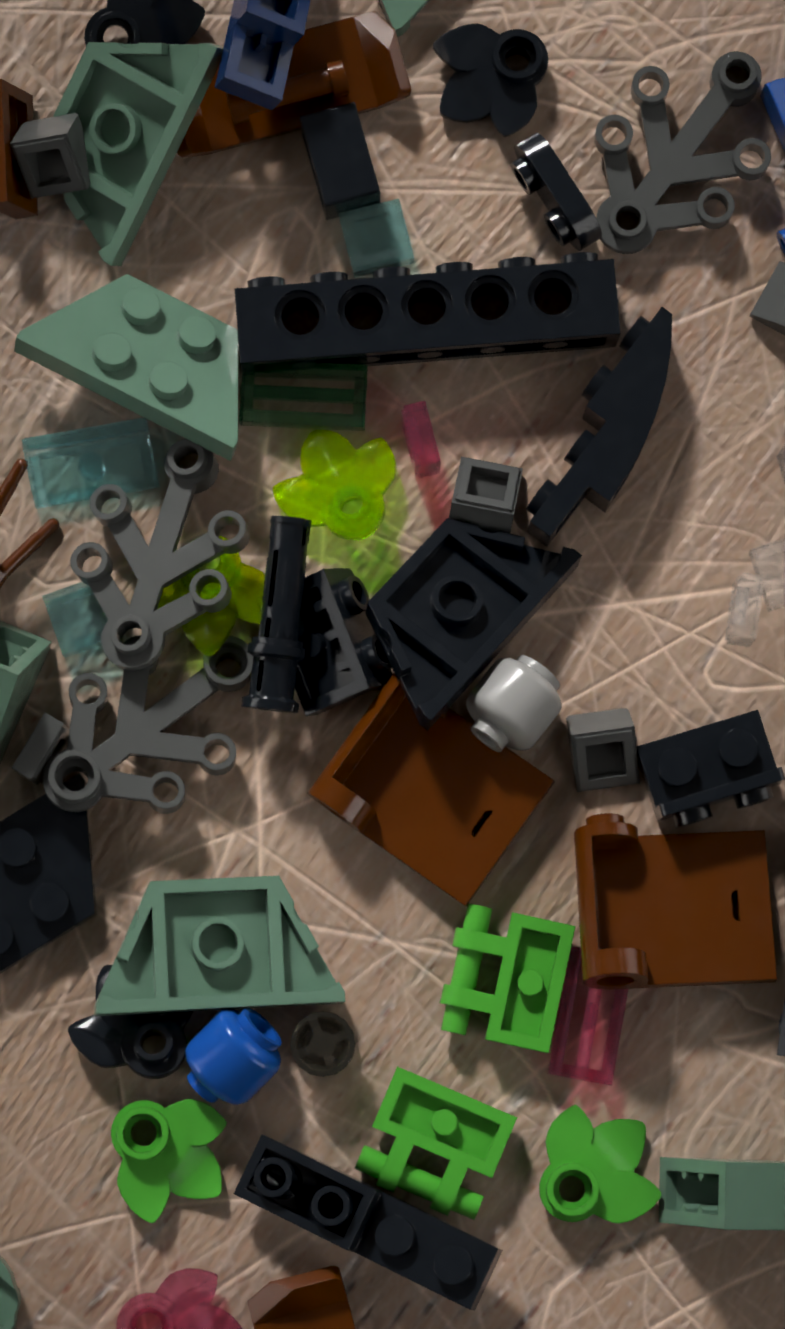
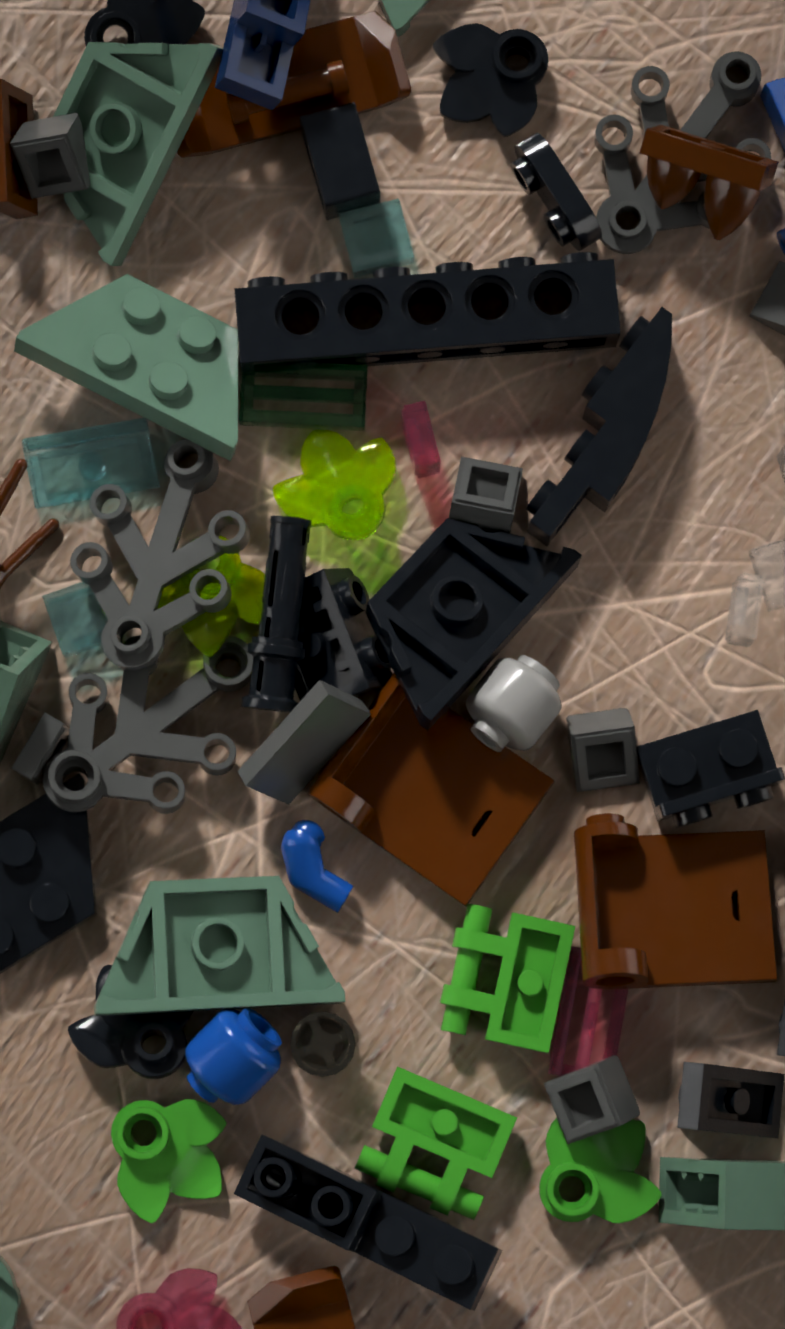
(304, 742): none -> dark grey tile
(306, 868): none -> blue arm
(592, 1099): none -> dark grey slope
(730, 1100): none -> black slope
(731, 181): none -> reddish brown tile

